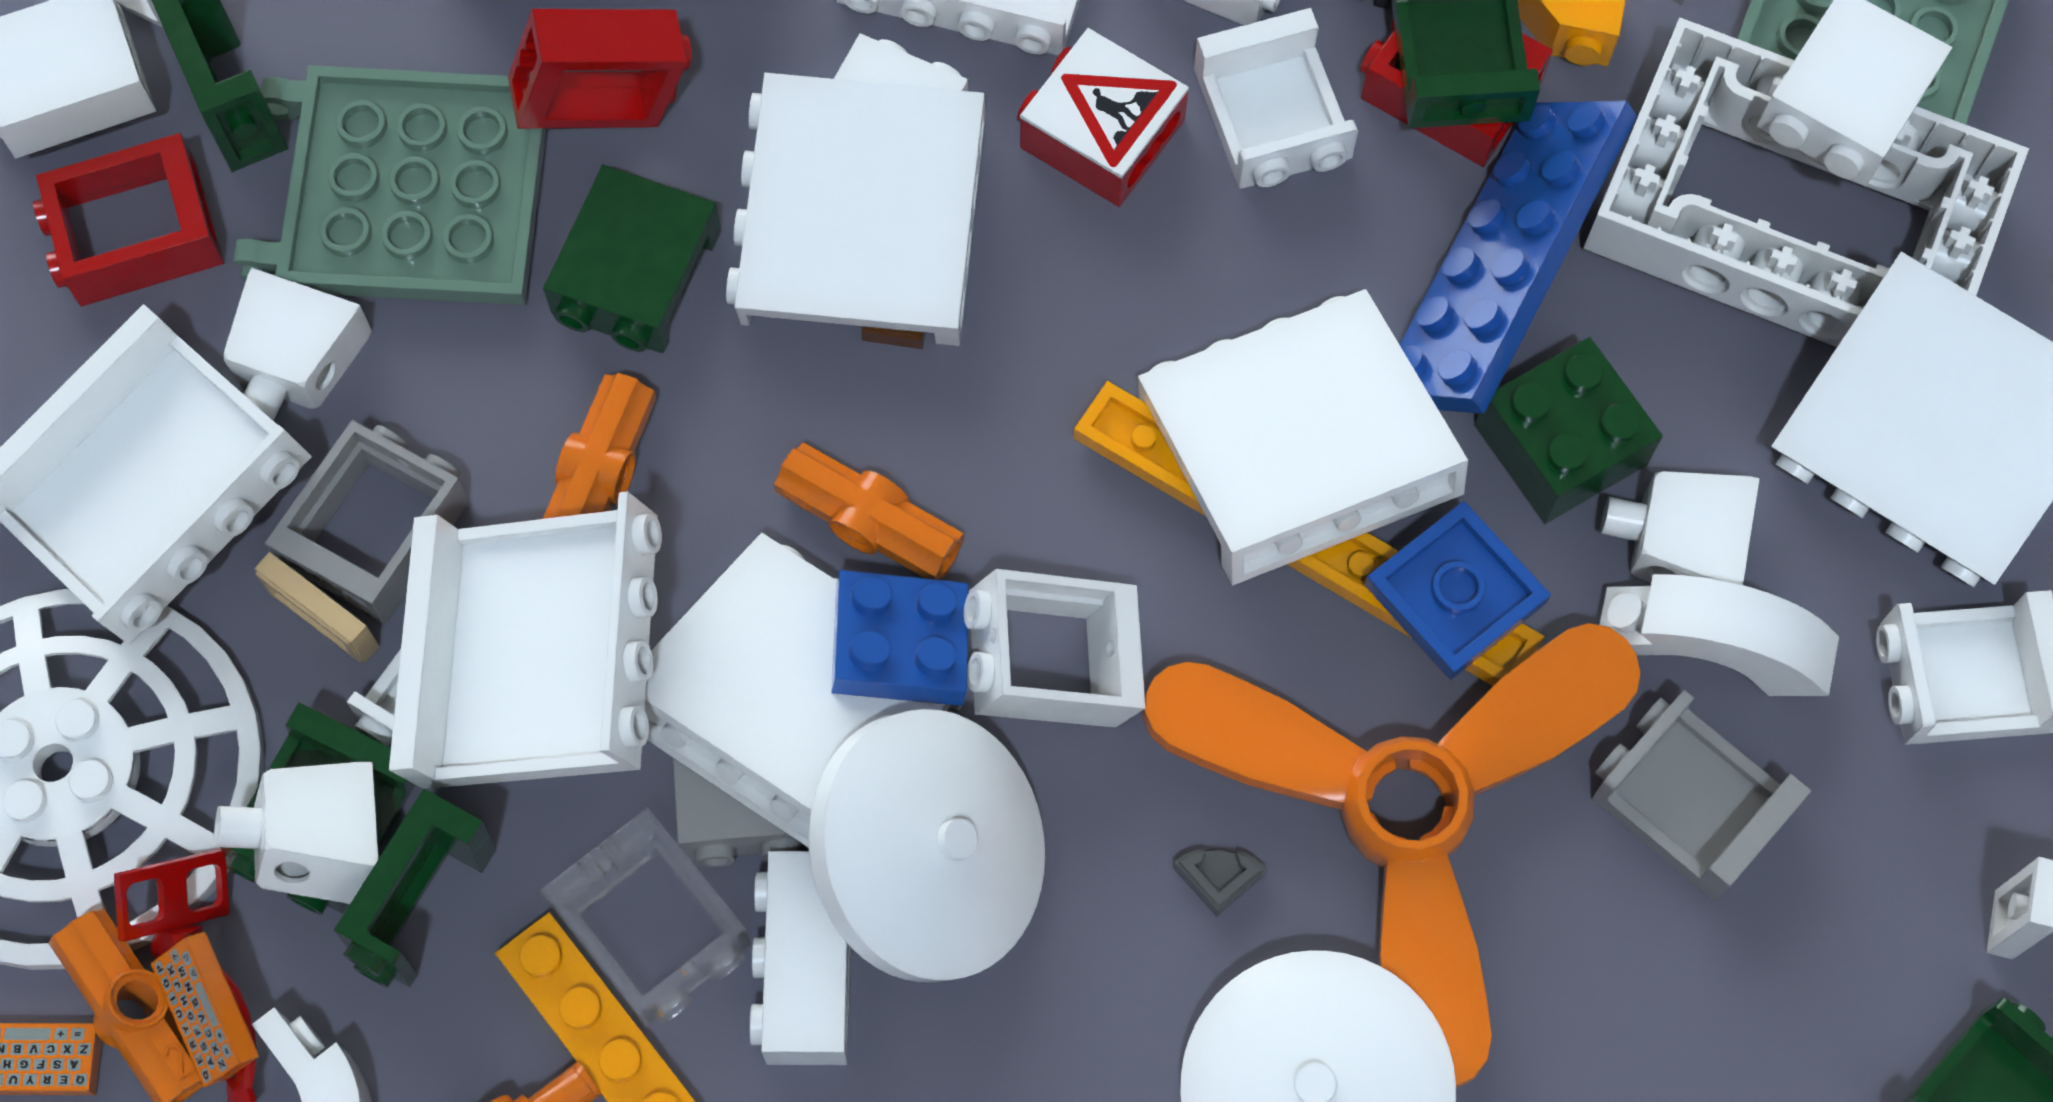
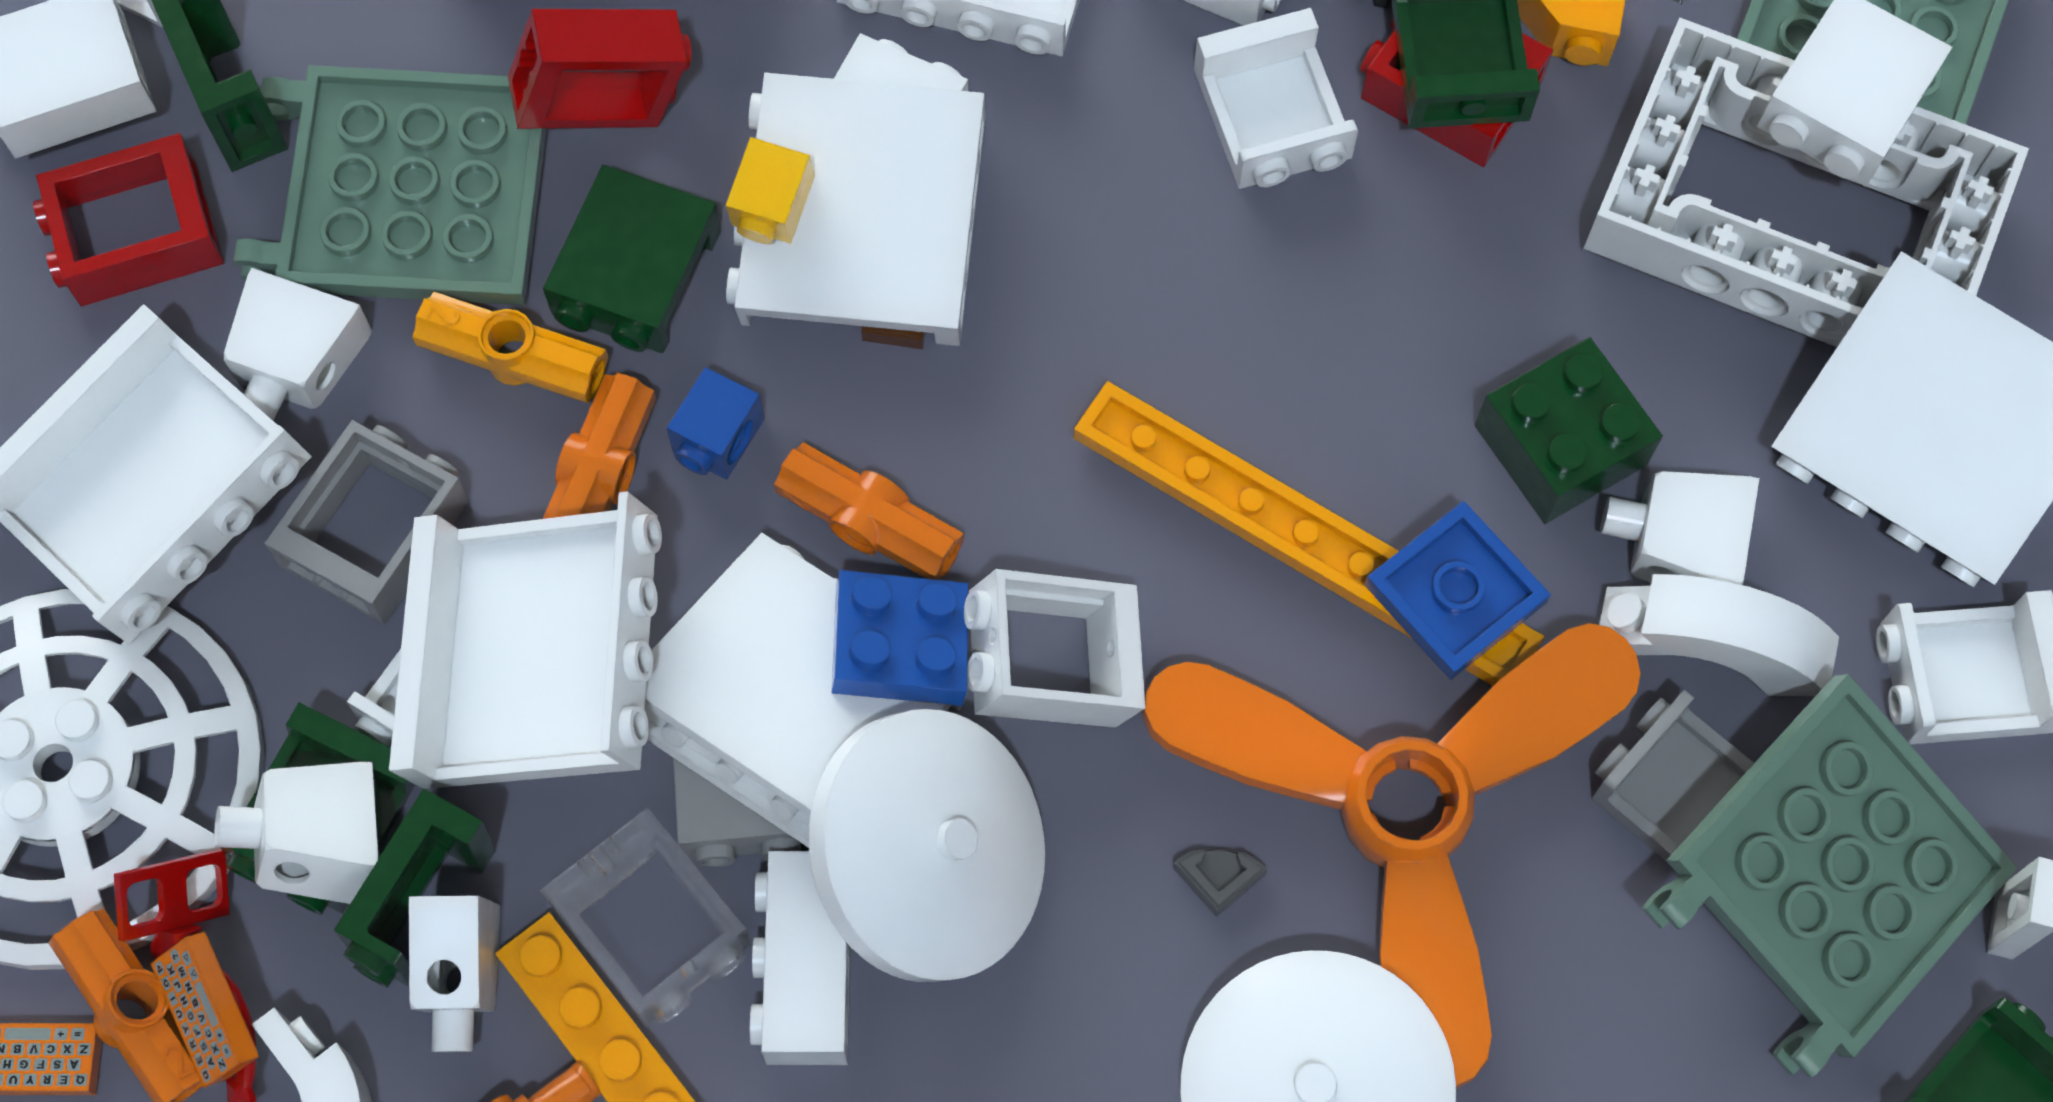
(316, 608): tan tile -> none
(445, 936): none -> white torso
(478, 334): none -> light orange piece
(714, 424): none -> blue brick
(769, 192): none -> yellow brick
(1102, 116): piece -> none
(1304, 434): white panel -> none
(1512, 249): blue plate -> none
(1837, 871): none -> sand green plate

